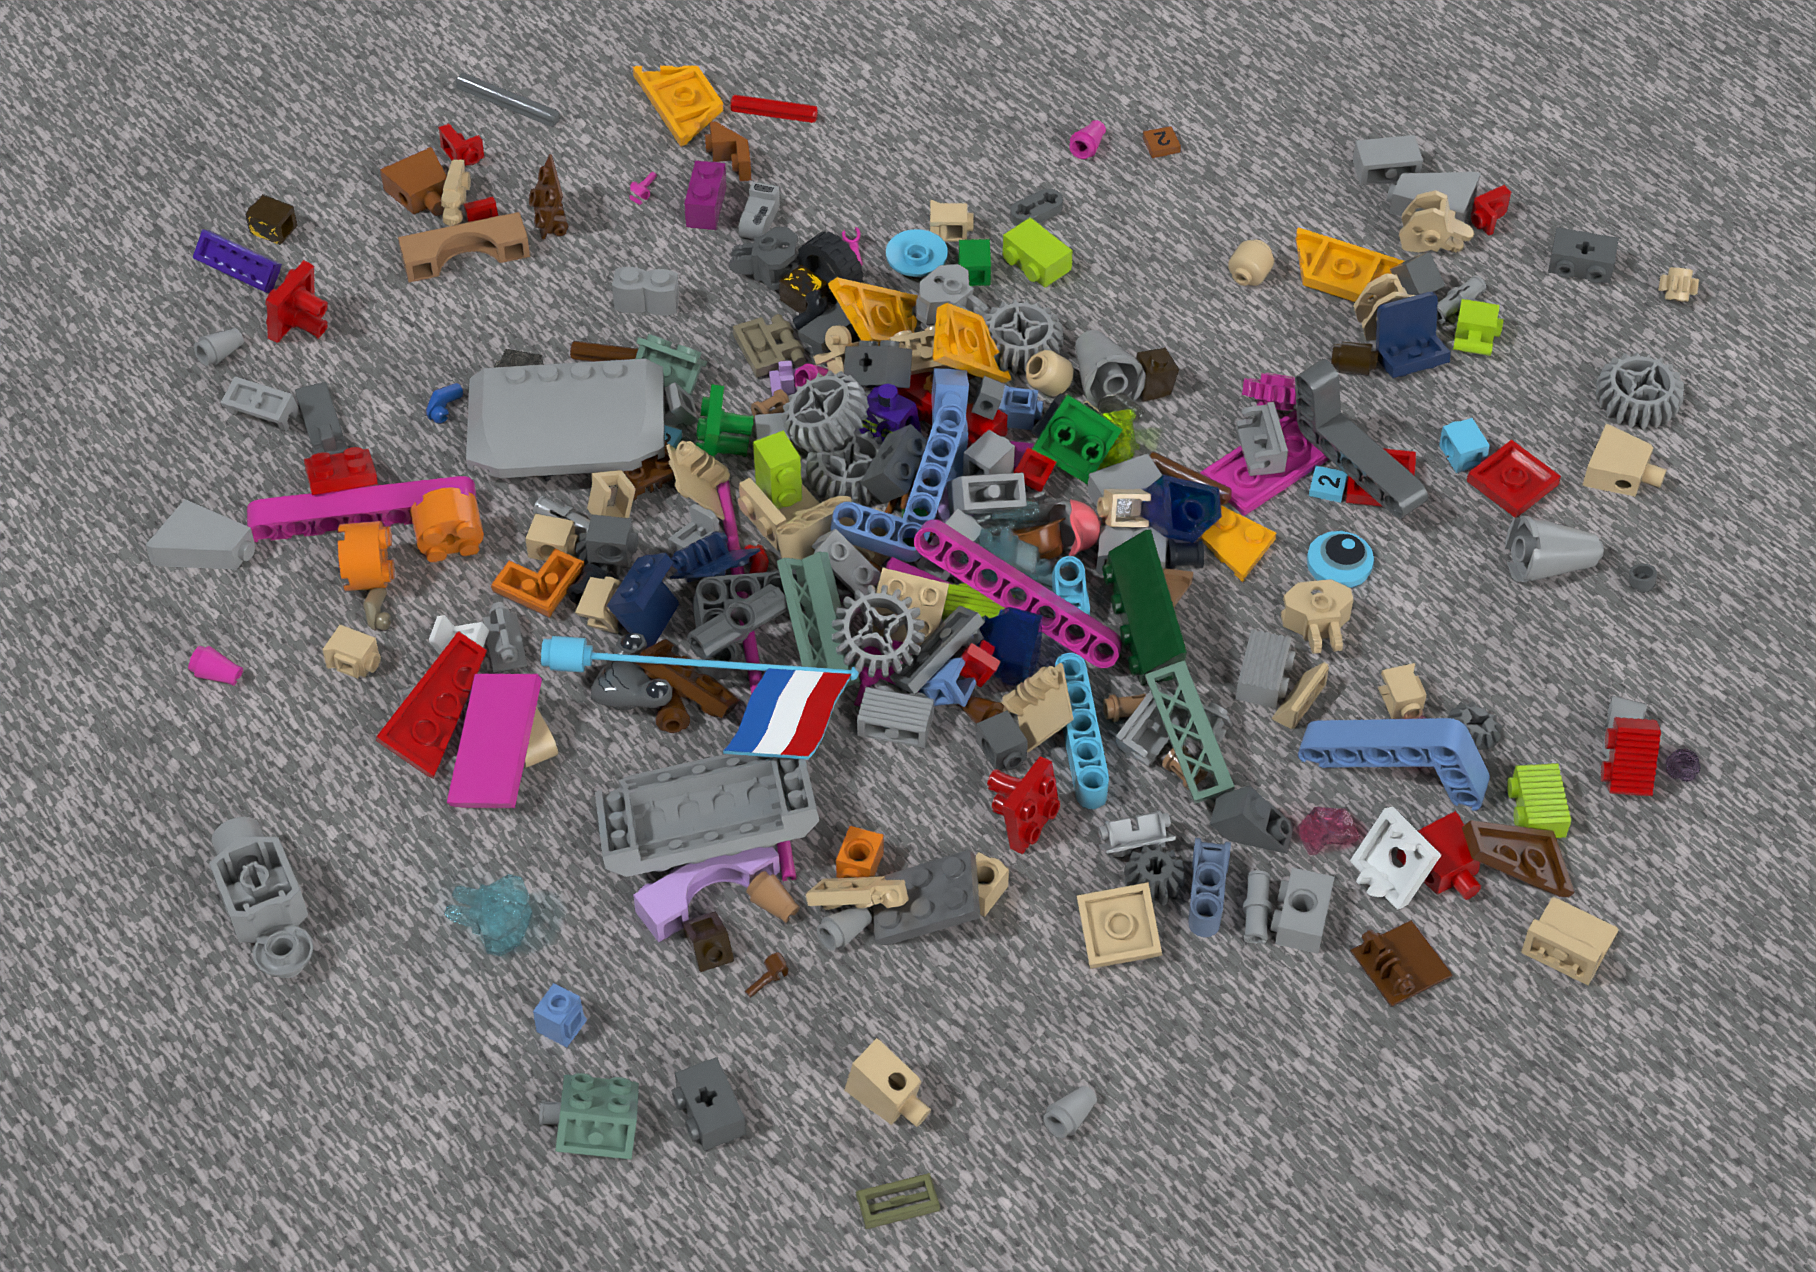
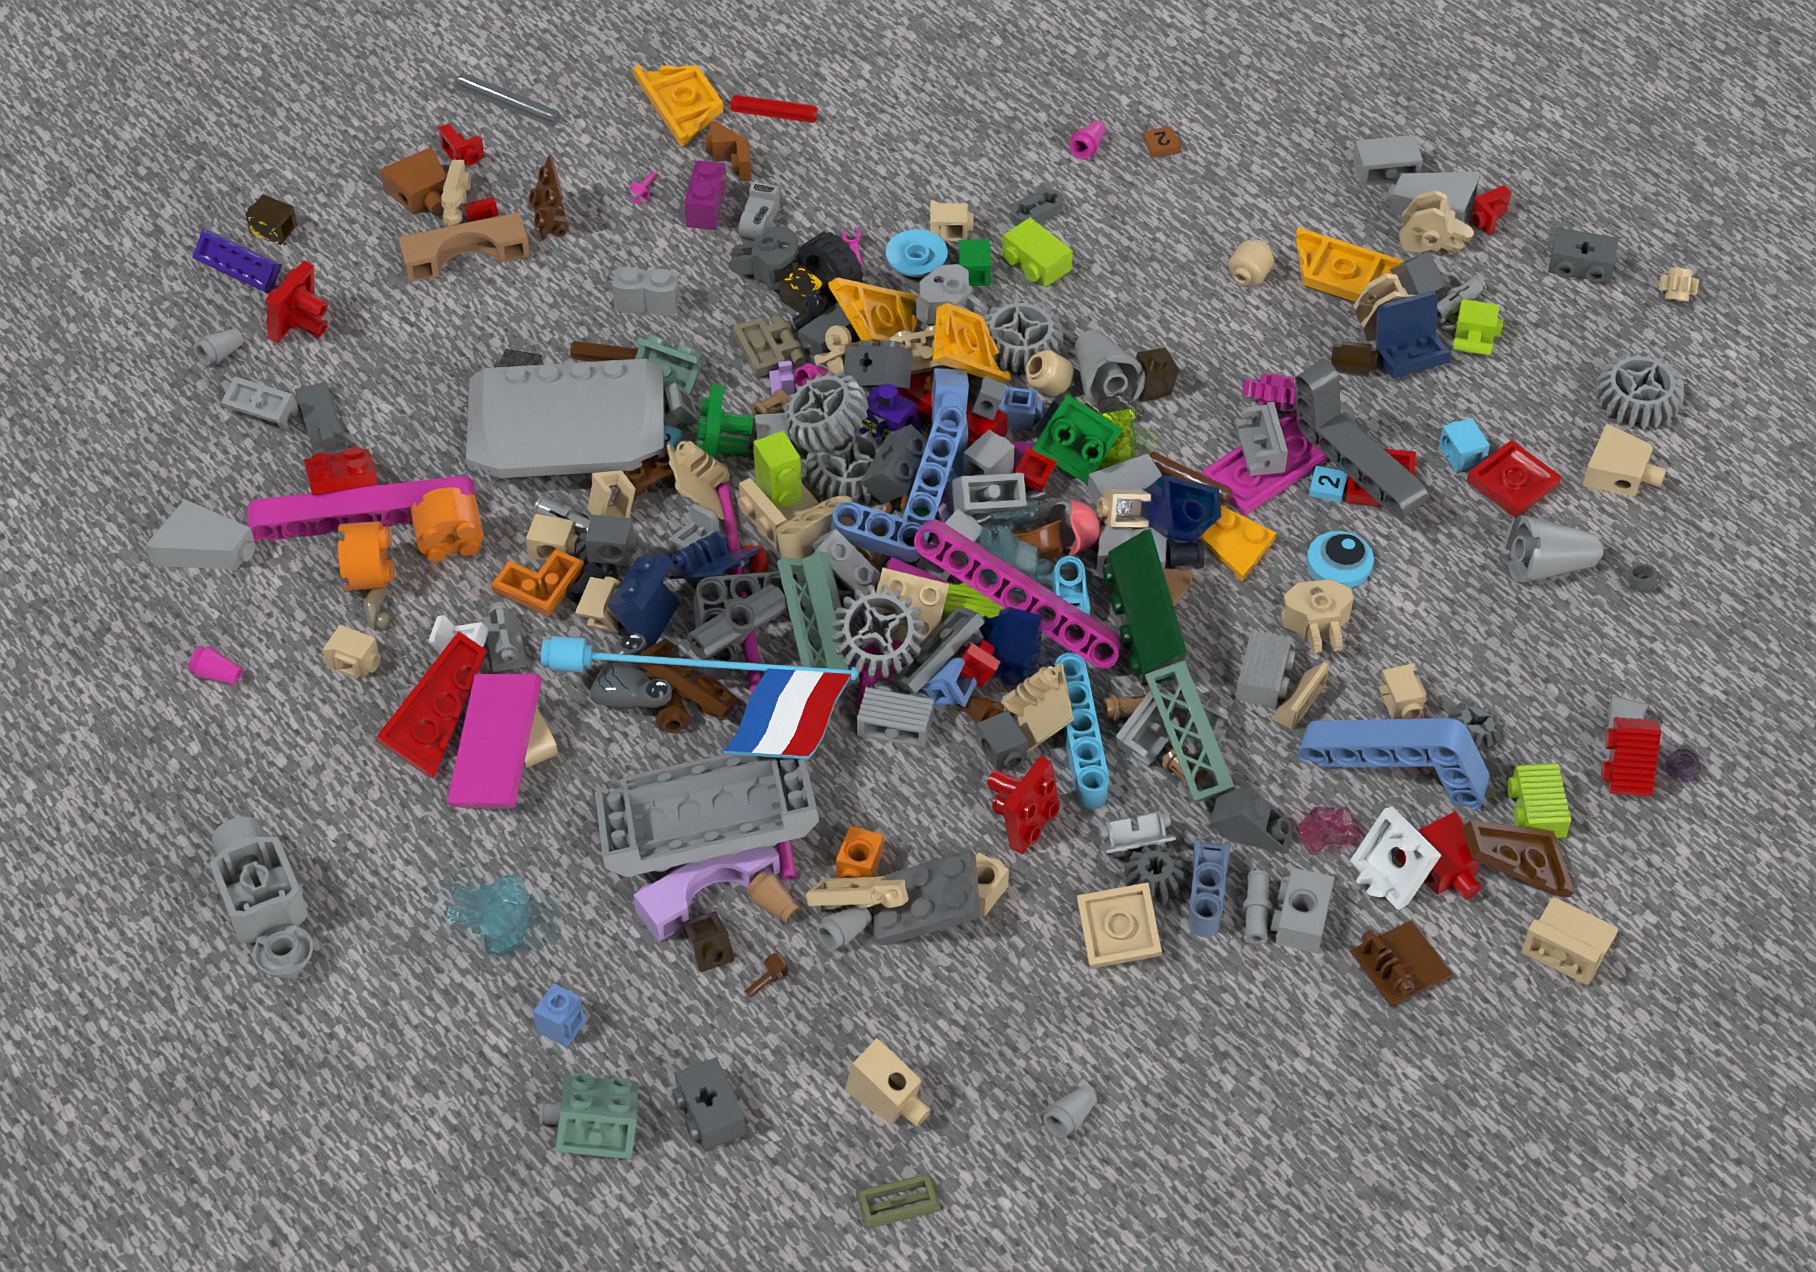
(439, 399): blue arm -> none

